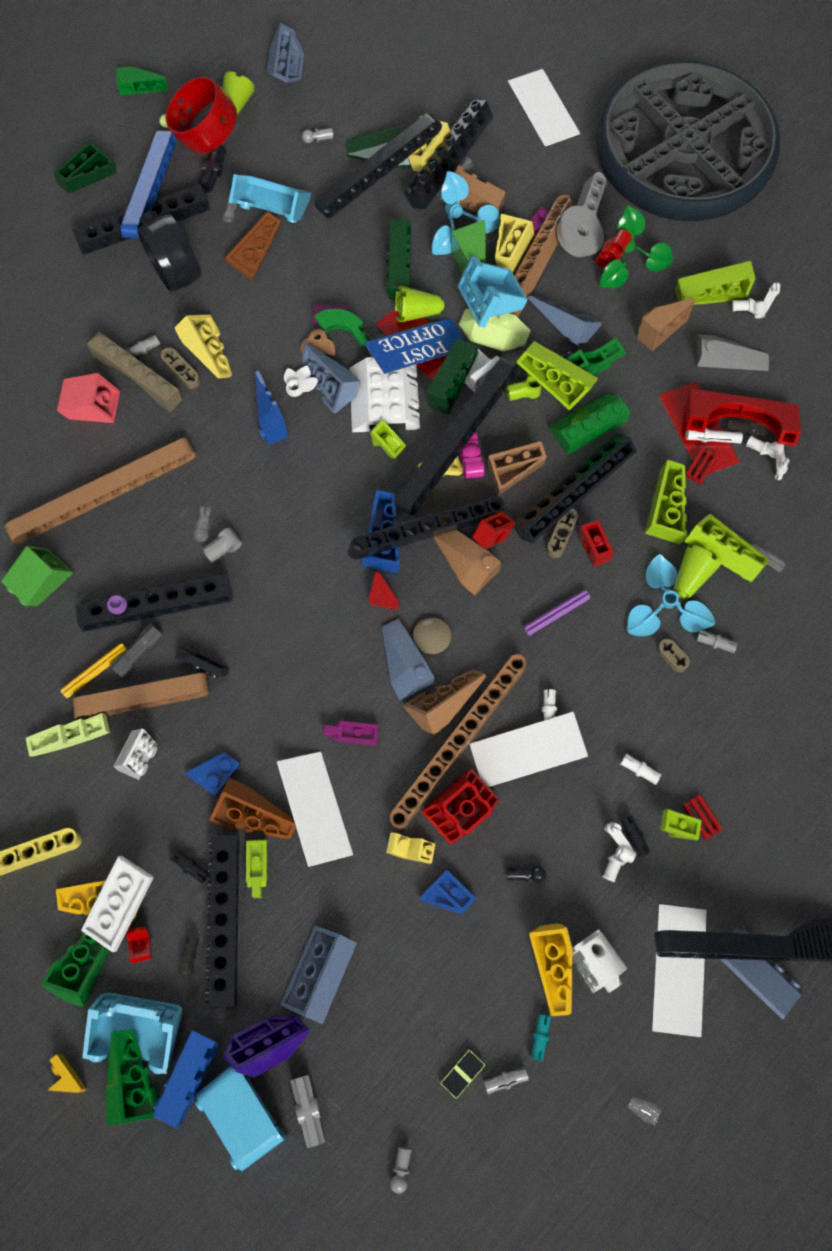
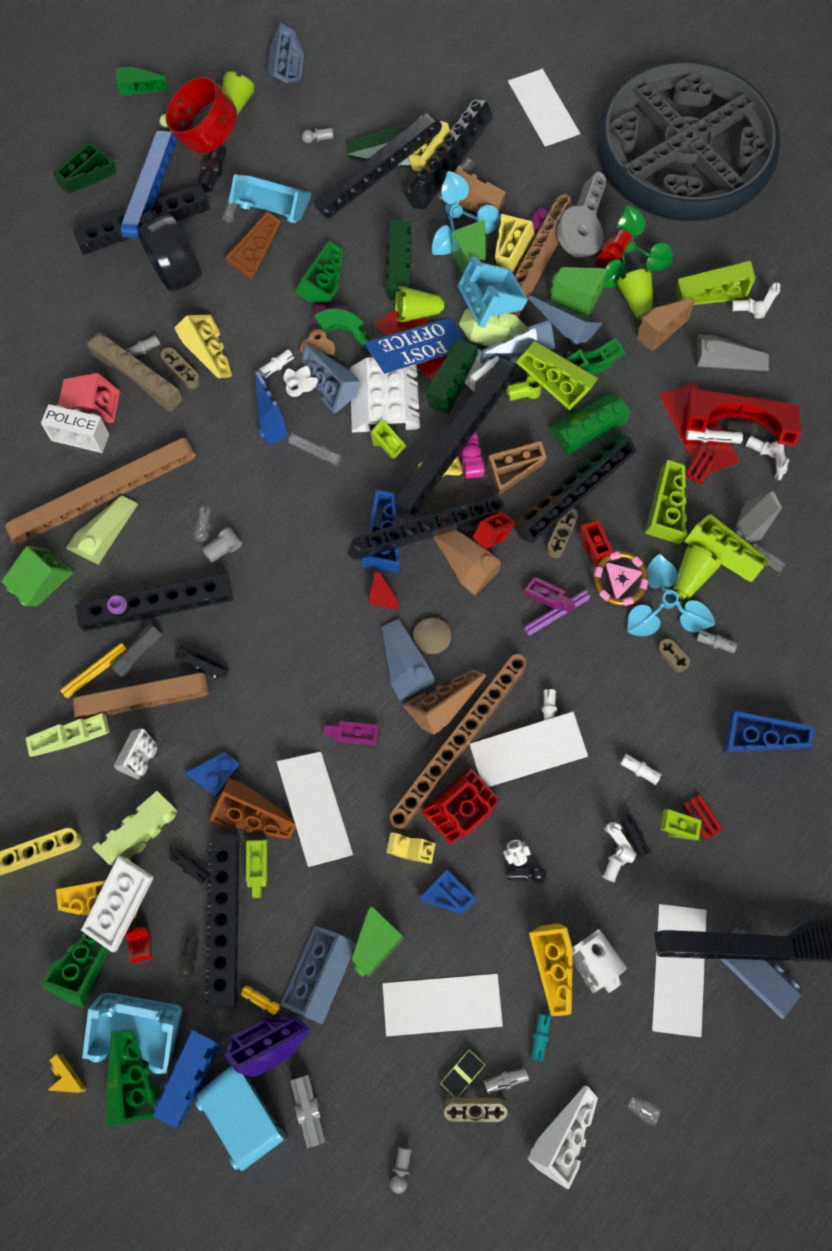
(75, 428): none -> white brick
(98, 534): none -> yellowish green wedge
(137, 829): none -> yellowish green wedge
(260, 1000): none -> yellow axle
(276, 363): none -> white pin
(320, 452): none -> clear pin
(322, 278): none -> green wedge
(375, 943): none -> bright green slope
(442, 1005): none -> white sticker
(459, 1116): none -> dark tan beam
(516, 346): none -> sand blue wedge
(517, 852): none -> white gear
(549, 595): none -> magenta hinge
(560, 1143): none -> white wedge
(578, 288): none -> bright green slope
(621, 578): none -> piece
(638, 291): none -> lime cone
(757, 517): none -> light grey wedge
(761, 733): none -> blue wedge

